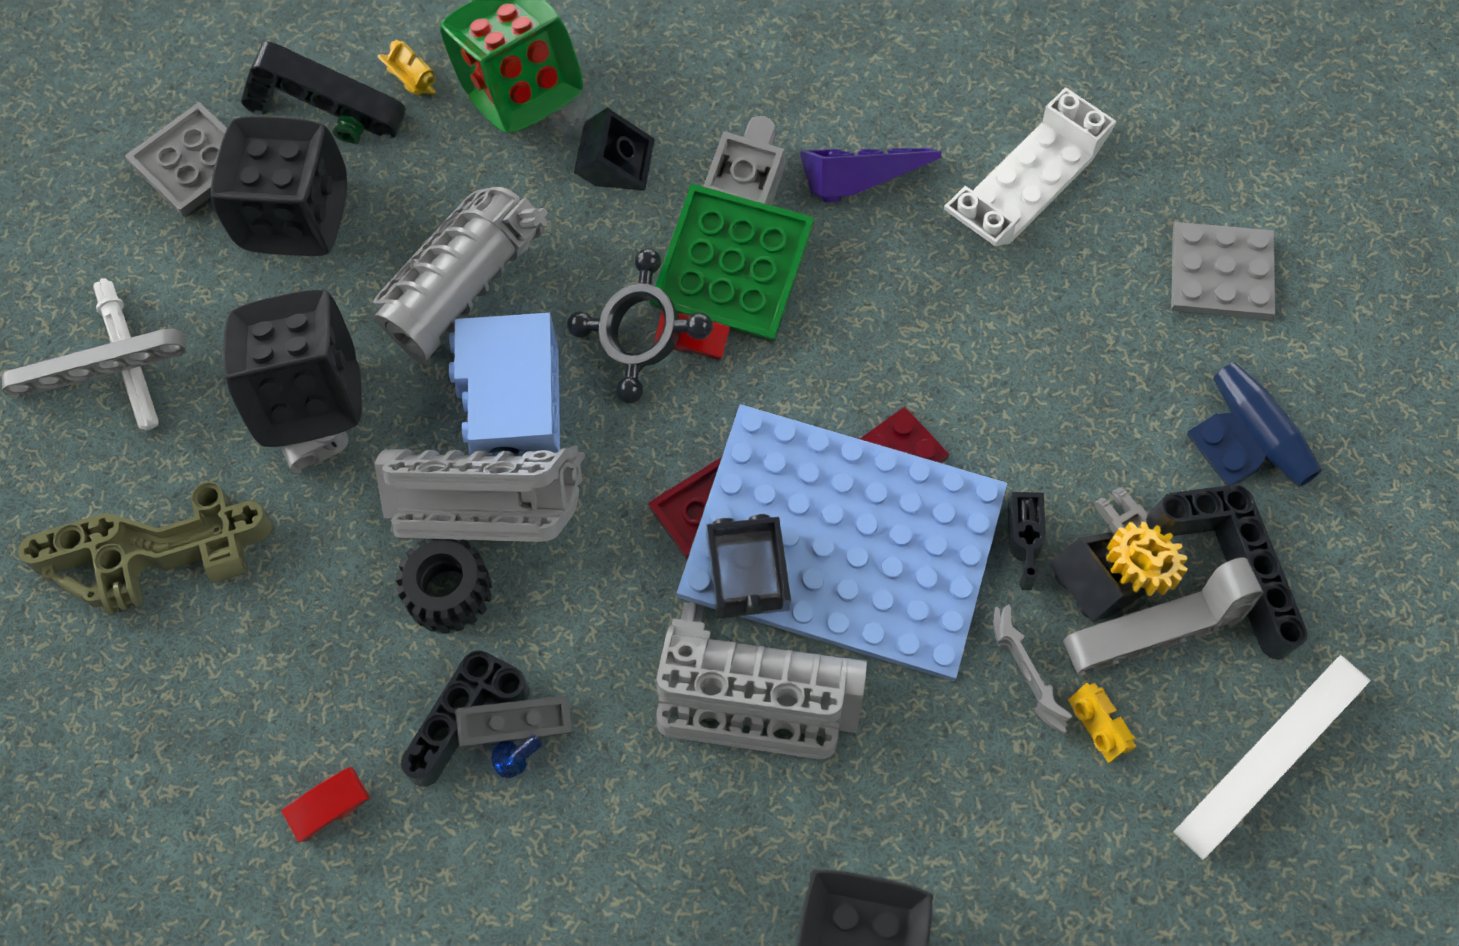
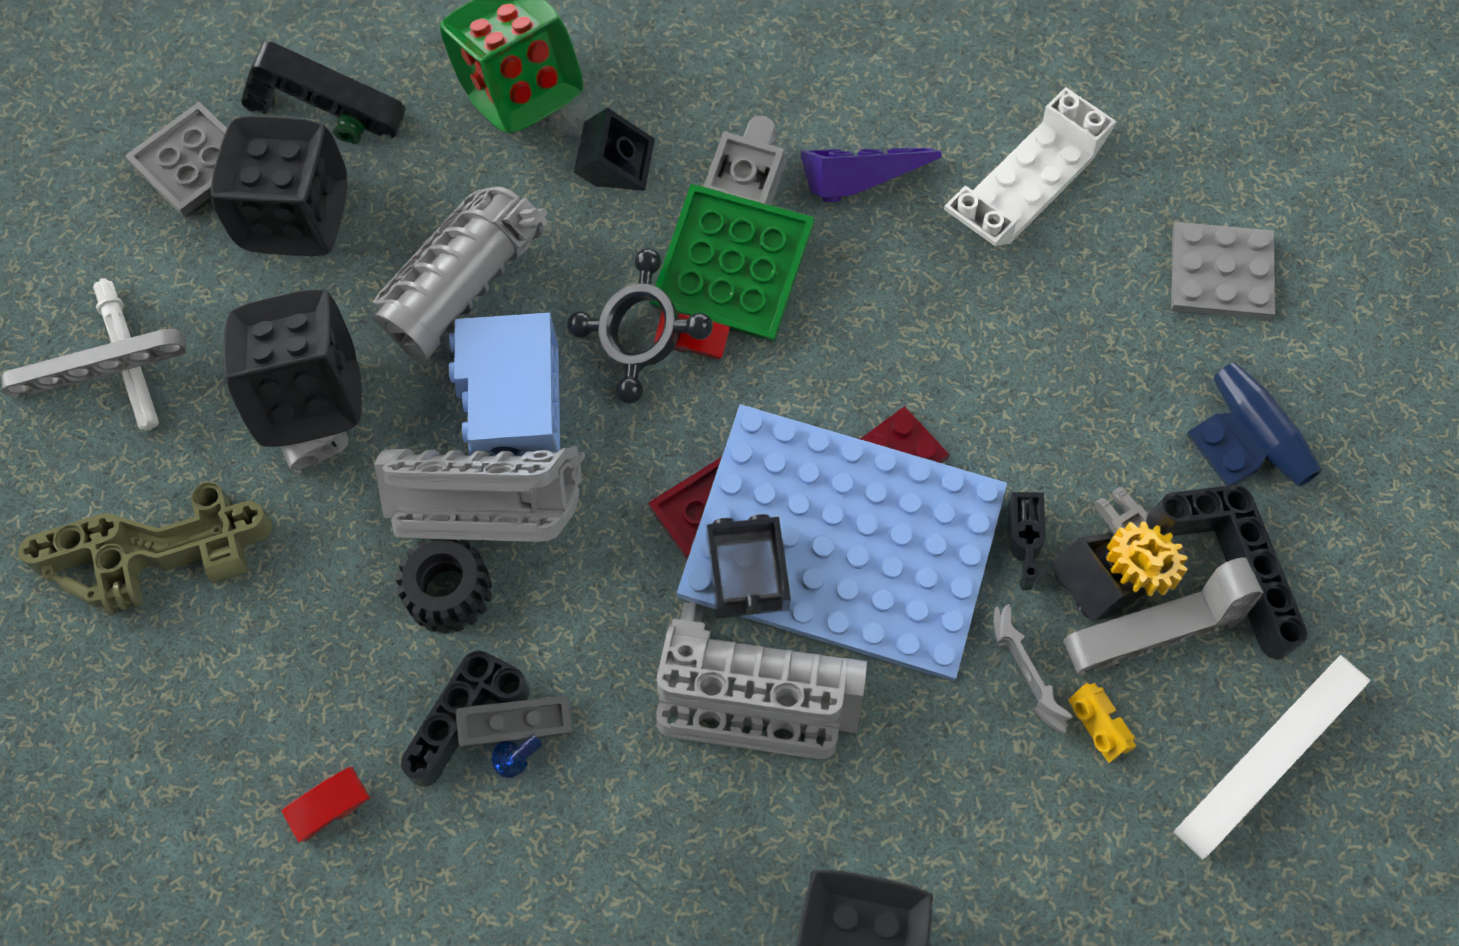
(416, 76): yellow hinge -> none

